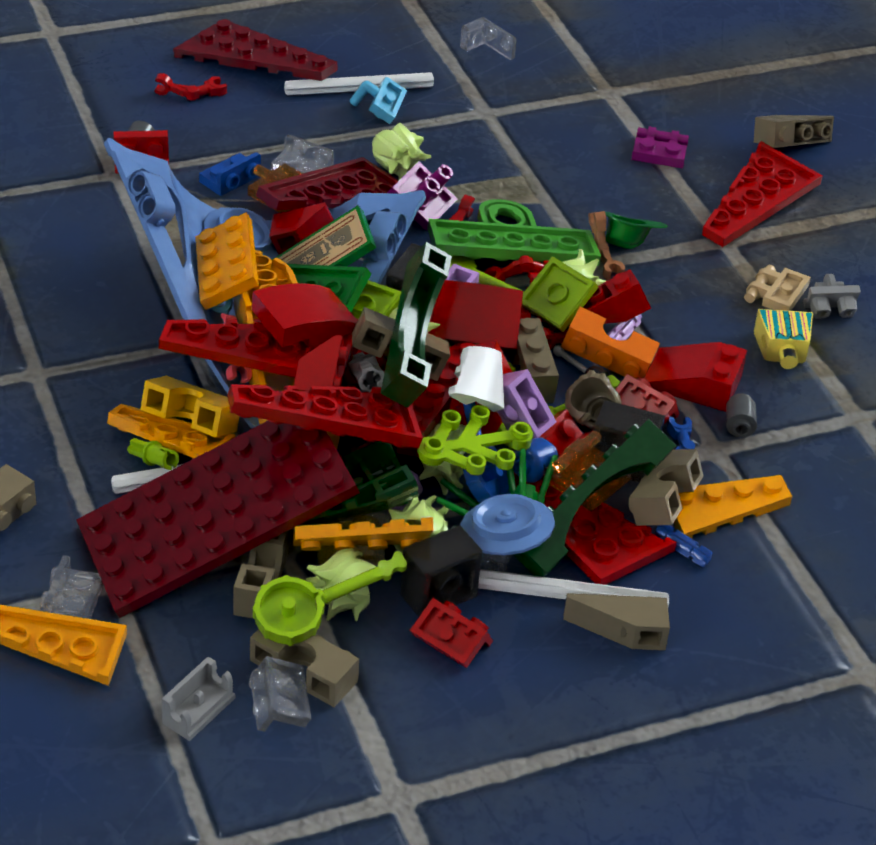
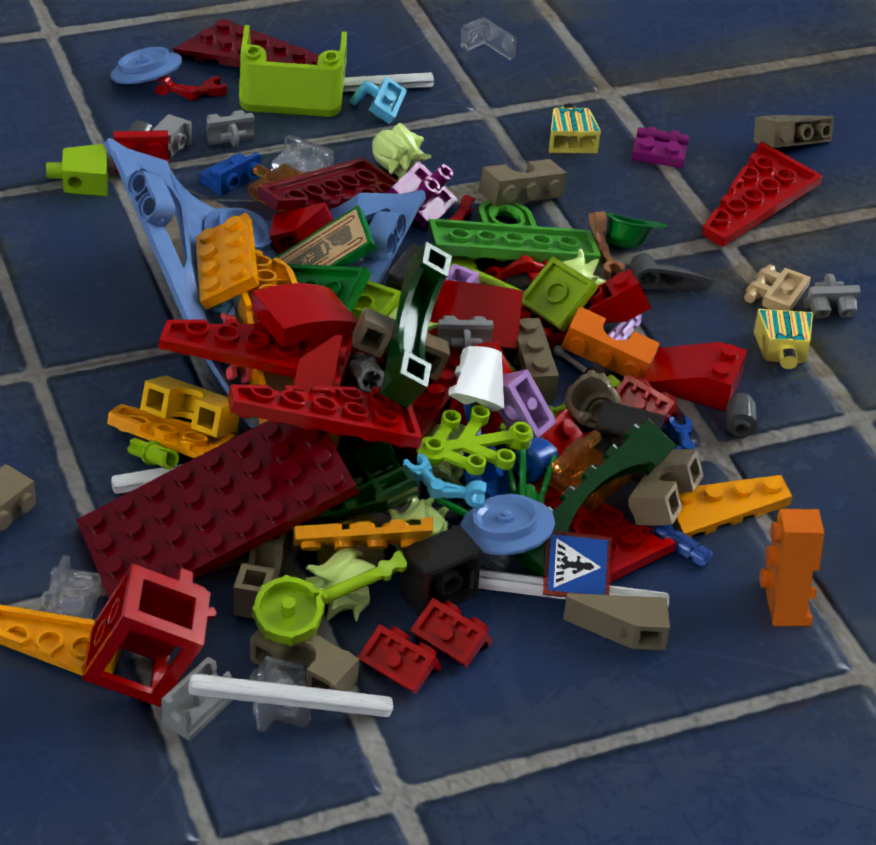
(82, 170): none -> lime torso
(145, 65): none -> medium blue piece
(149, 618): none -> red piece
(178, 132): none -> light grey brick
(230, 128): none -> light grey hips
(289, 695): none -> white axle
(291, 86): none -> lime windscreen
(399, 659): none -> red bracket
(465, 332): none -> light grey hips
(472, 493): none -> medium azure piece
(506, 186): none -> dark tan arch
(573, 131): none -> light yellow torso
(577, 564): none -> piece
(665, 277): none -> dark grey piece
(790, 565): none -> orange wedge

